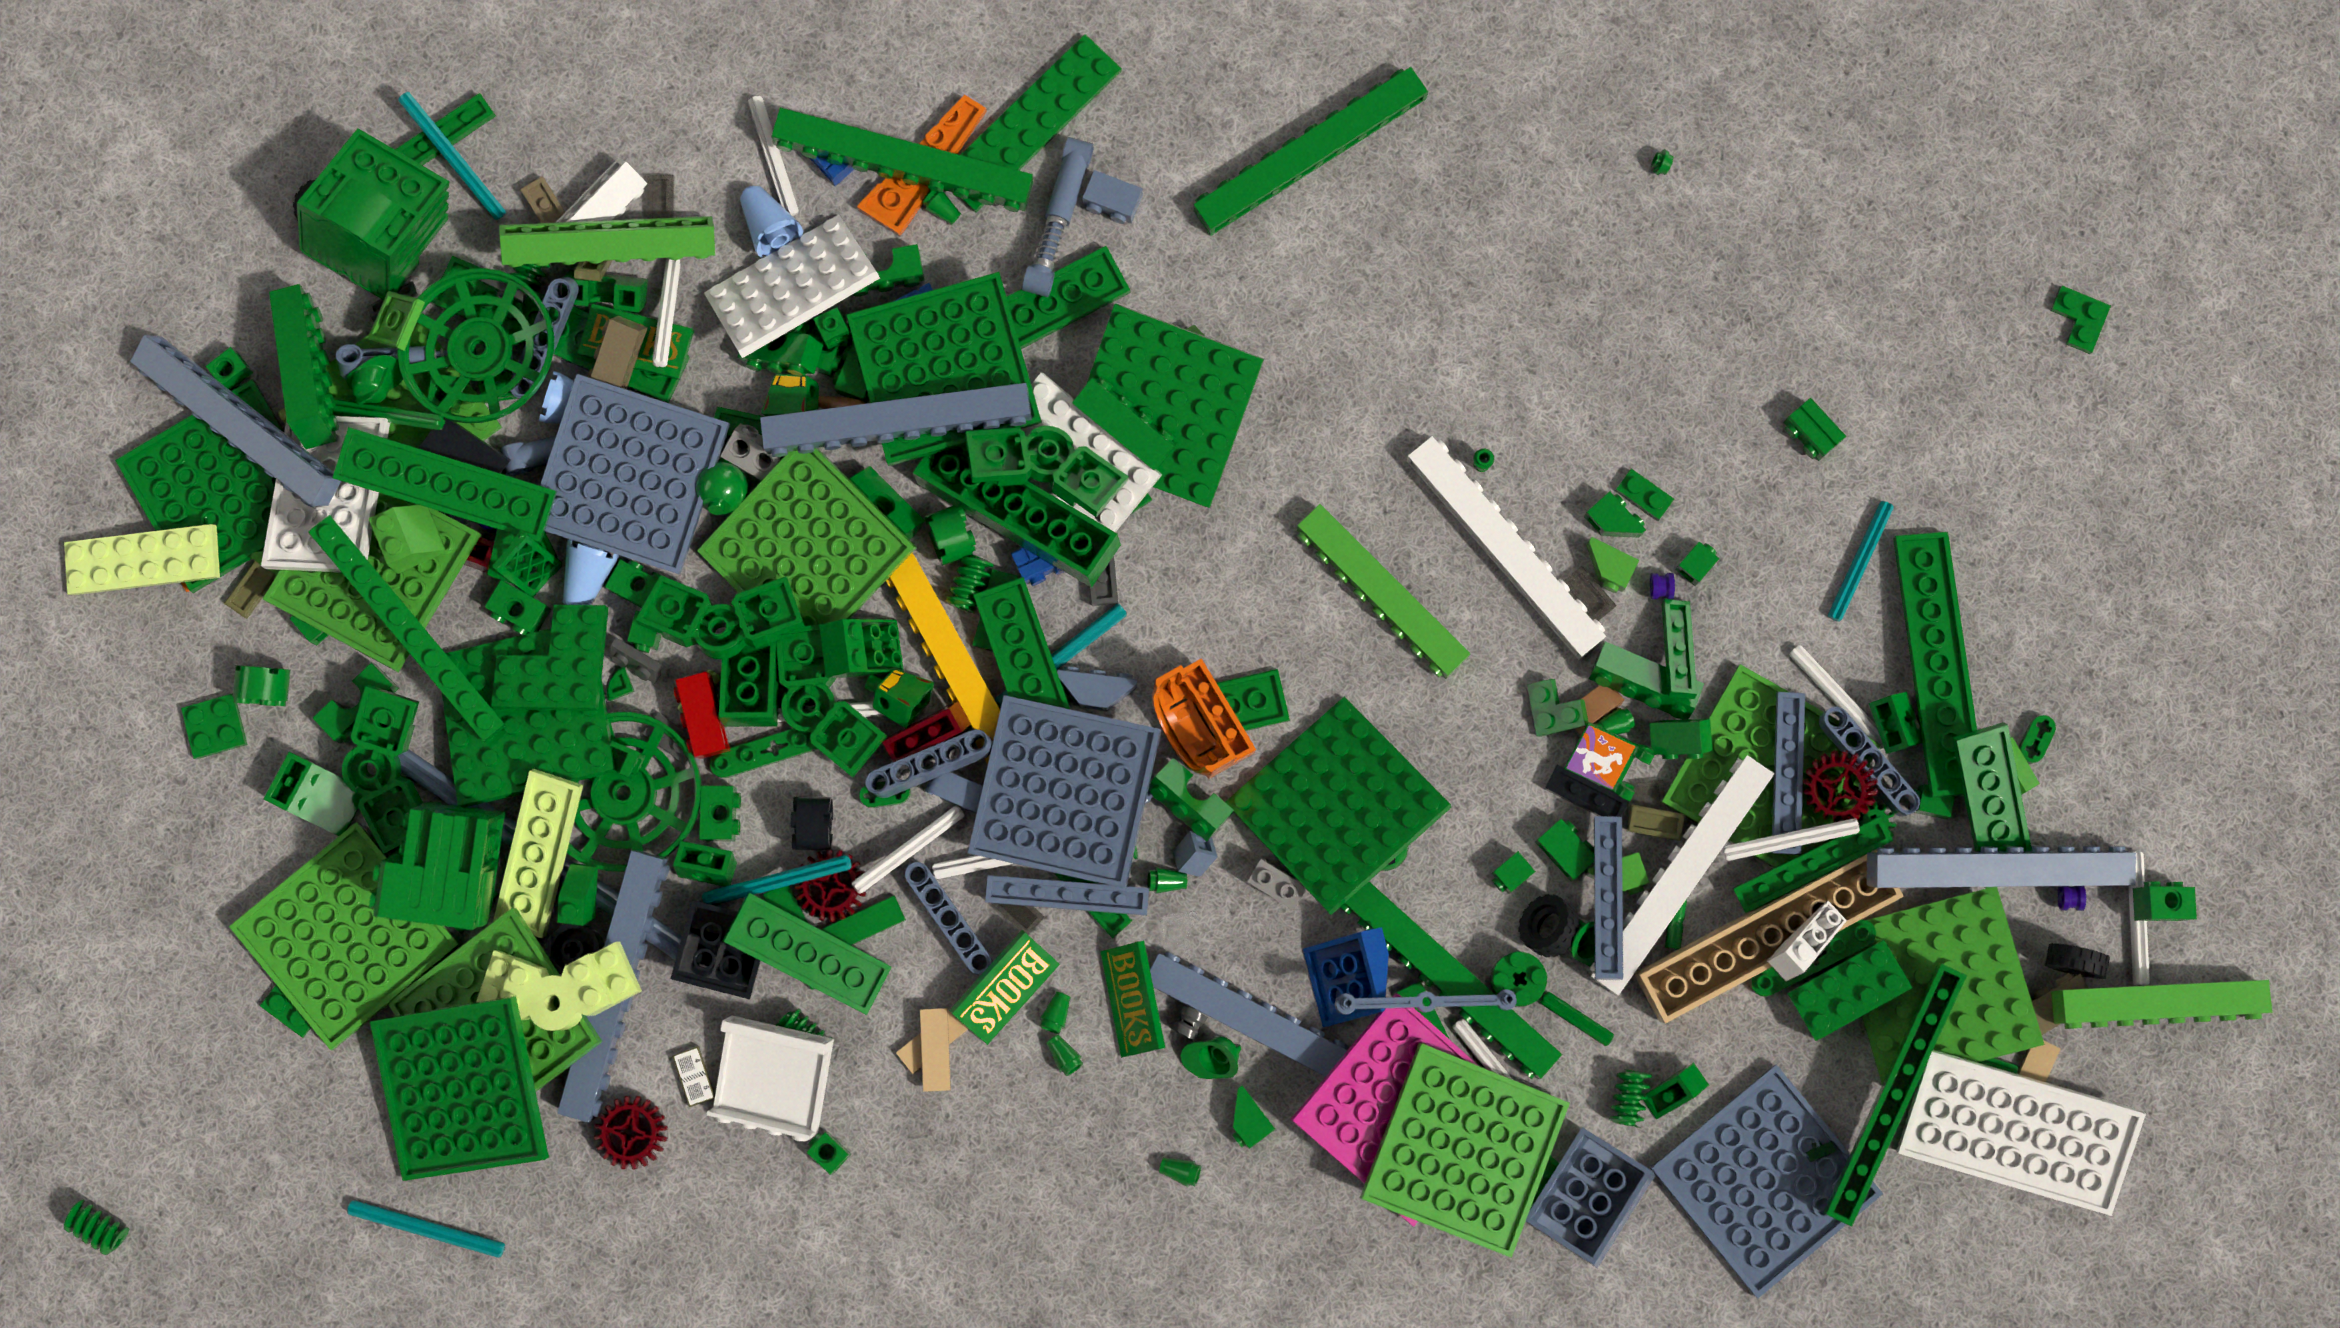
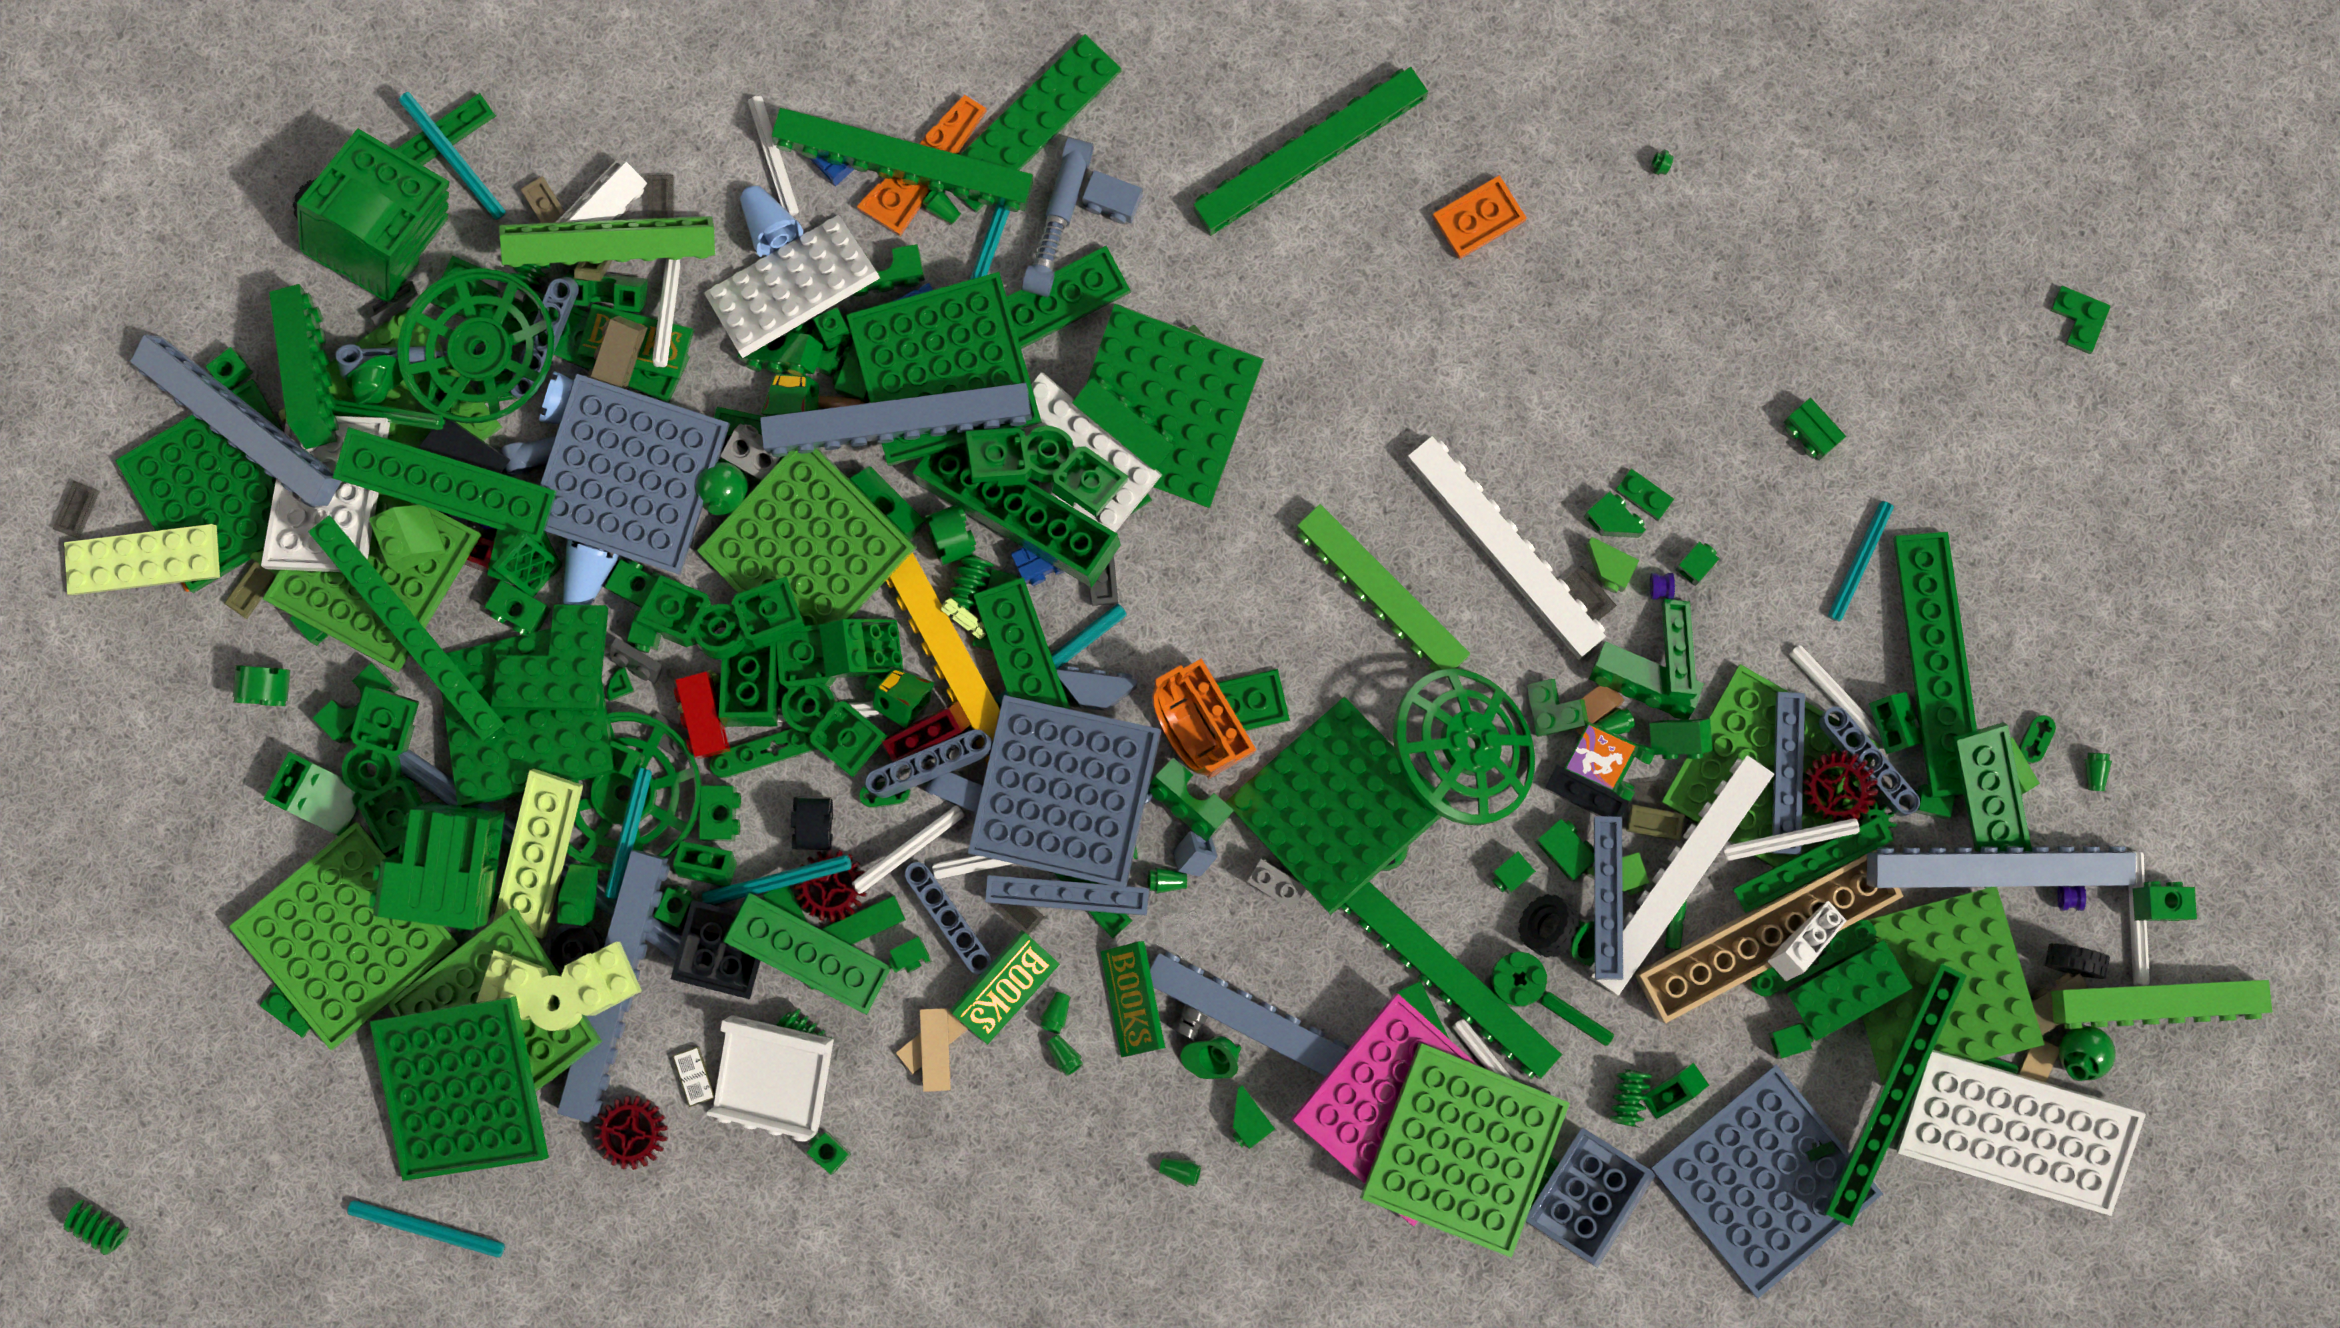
(76, 510): none -> clear smoke tile
(214, 726): green plate -> none
(396, 320): bright green tile -> none
(628, 832): none -> teal axle
(664, 911): none -> green brick
(909, 956): none -> green brick
(964, 618): none -> yellowish green axle
(990, 242): none -> teal axle
(1347, 1003): sand blue piece -> none
(1349, 966): blue slope -> none
(1456, 748): none -> green dish
(1479, 217): none -> orange plate
(1483, 454): green pin -> none
(1791, 1040): none -> green brick
(2087, 1053): none -> green brick
(2097, 770): none -> green cone

